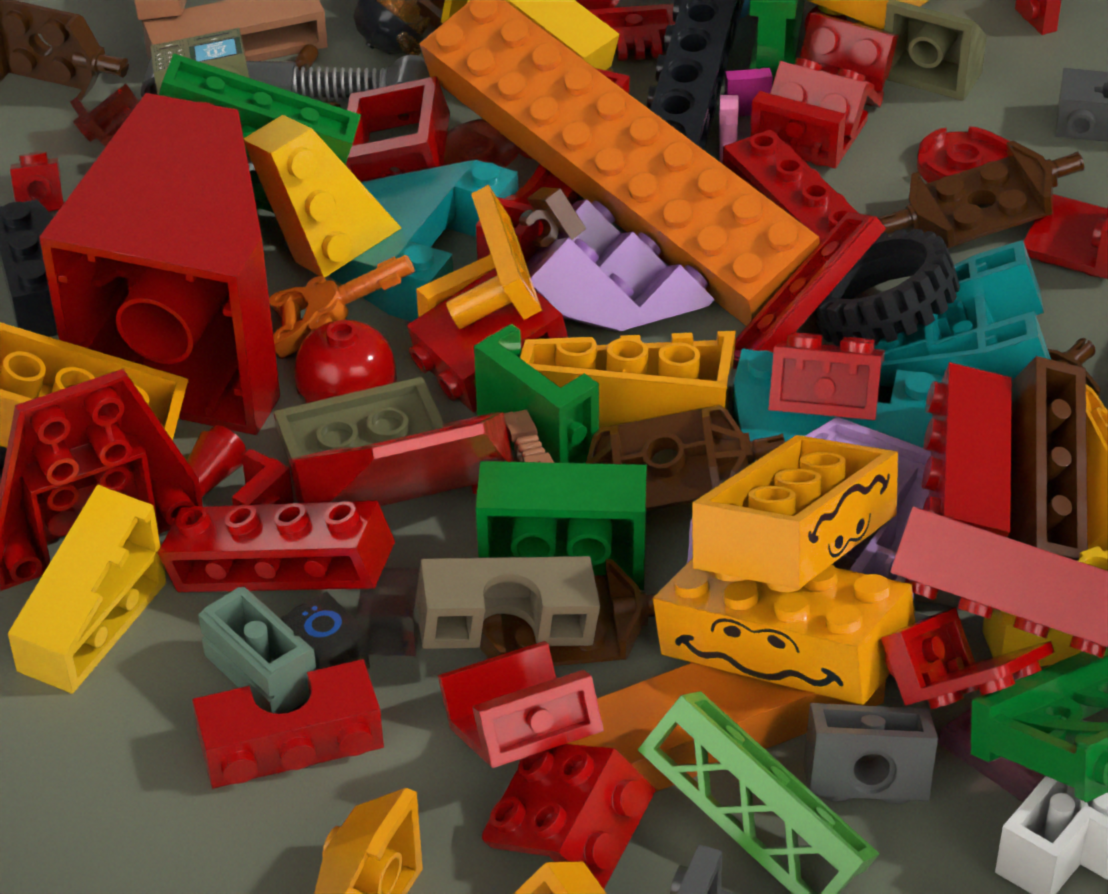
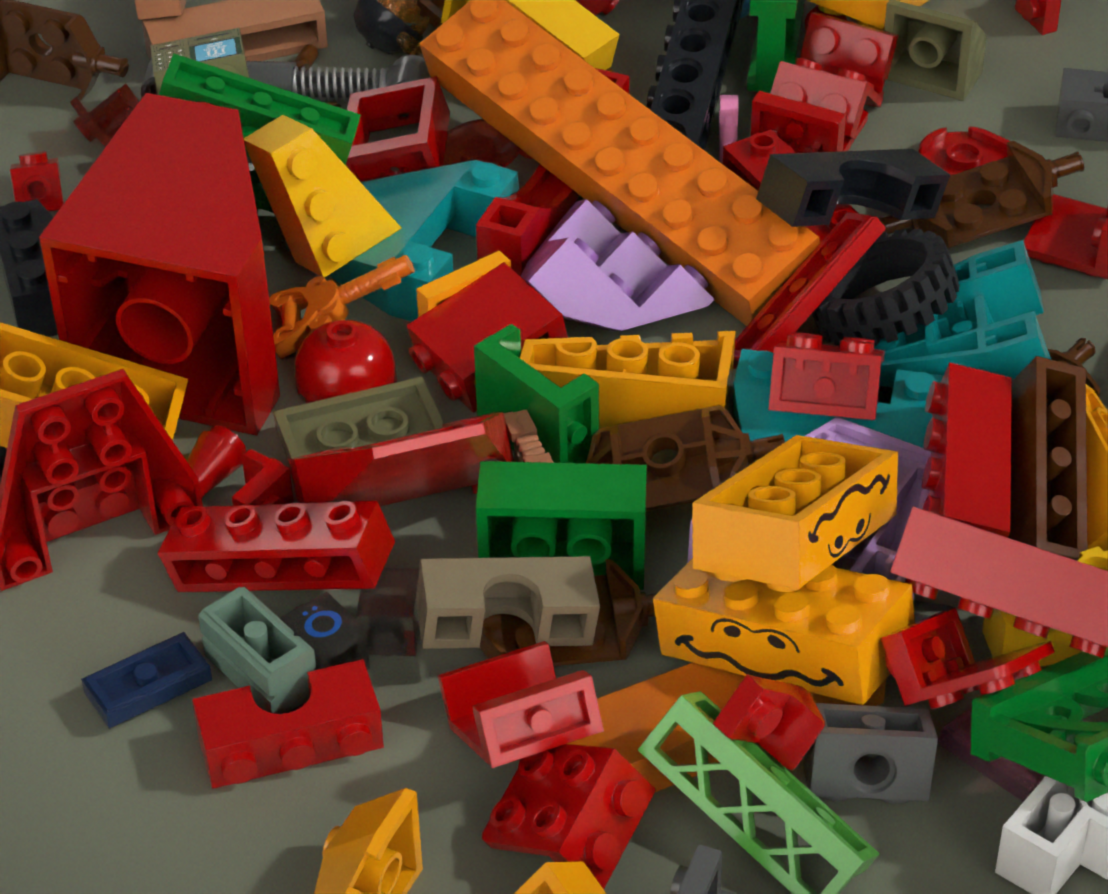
(89, 591): yellow wedge -> none
(146, 679): none -> dark blue plate
(513, 278): light orange piece -> none
(556, 215): reddish brown tile -> none
(638, 28): red hinge -> none
(746, 85): dark pink tile -> none
(774, 716): none -> red slope
(893, 181): none -> black arch

